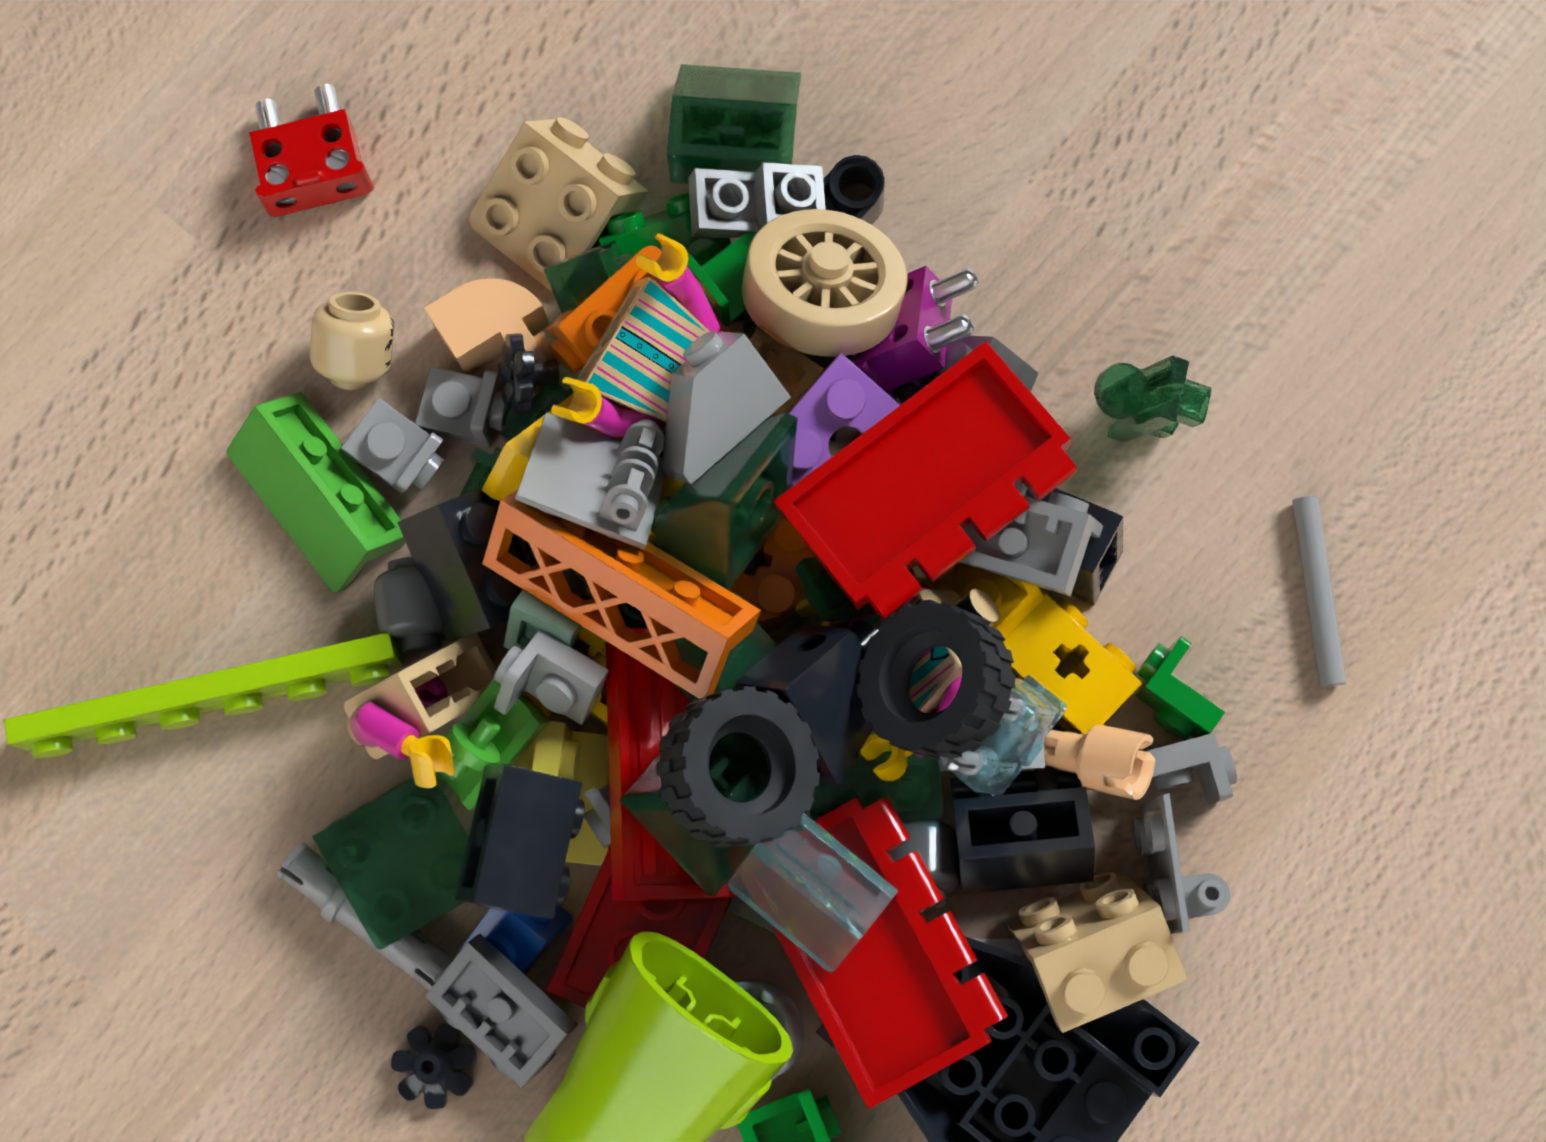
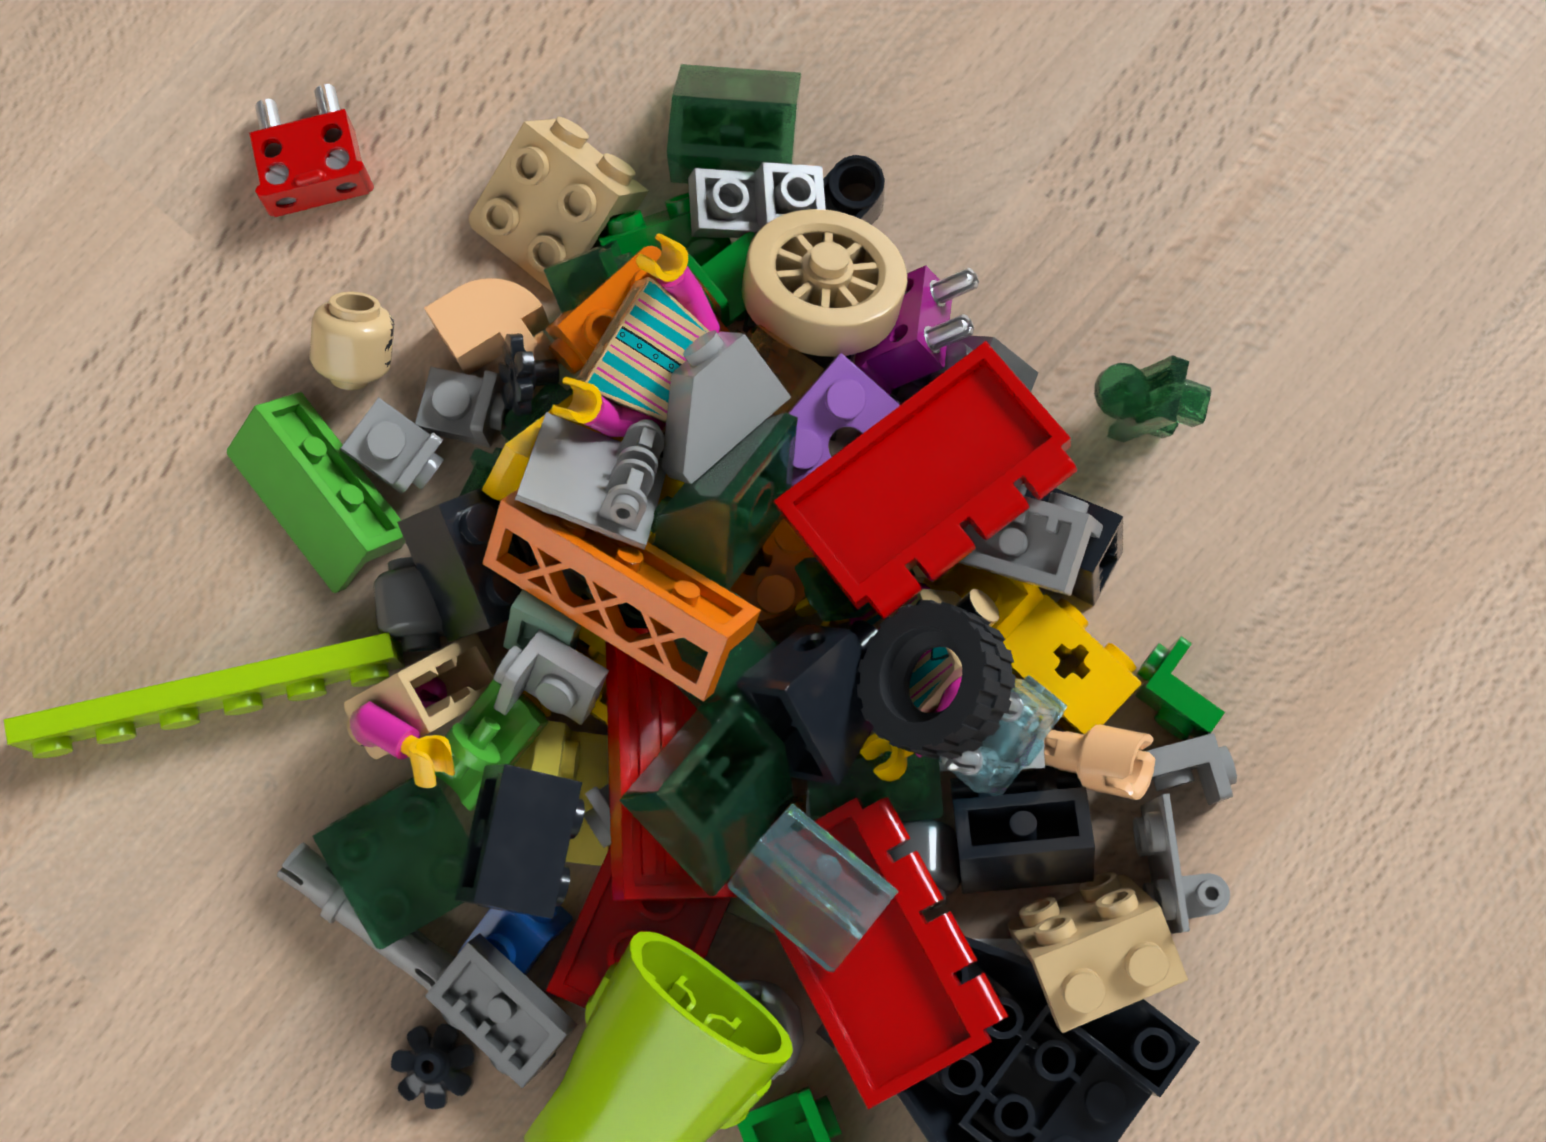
(788, 755): black tyre -> none
(1319, 591): light grey bar -> none

